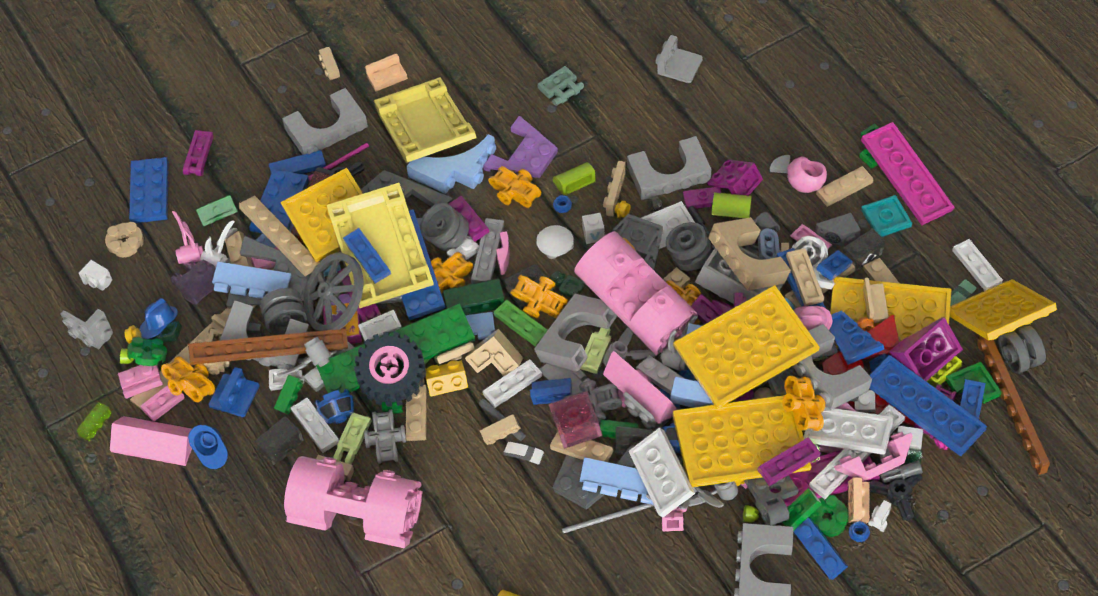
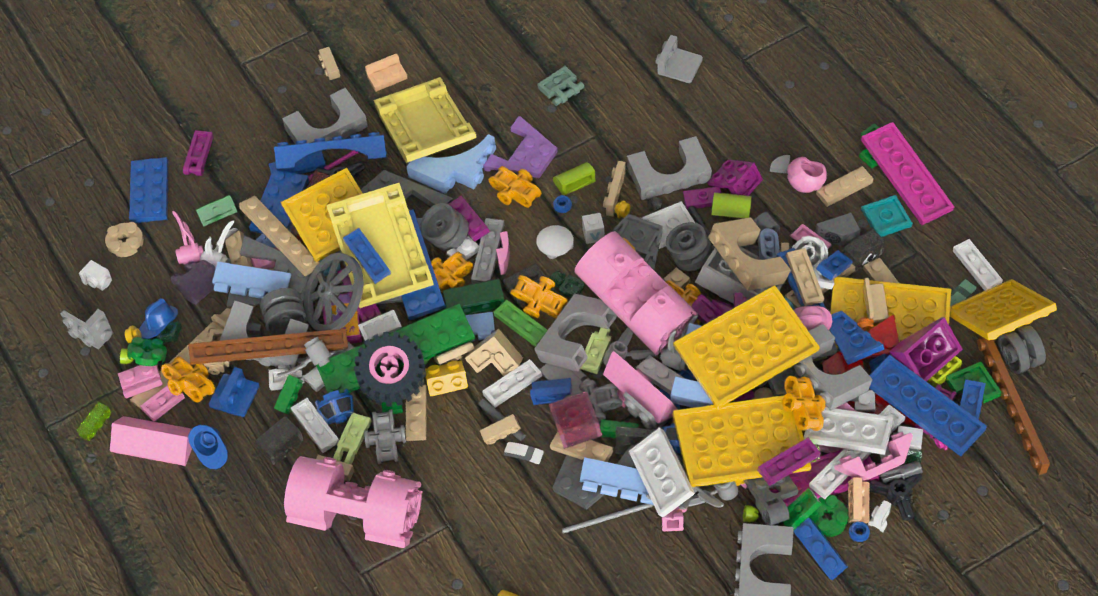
(371, 146): none -> blue arch

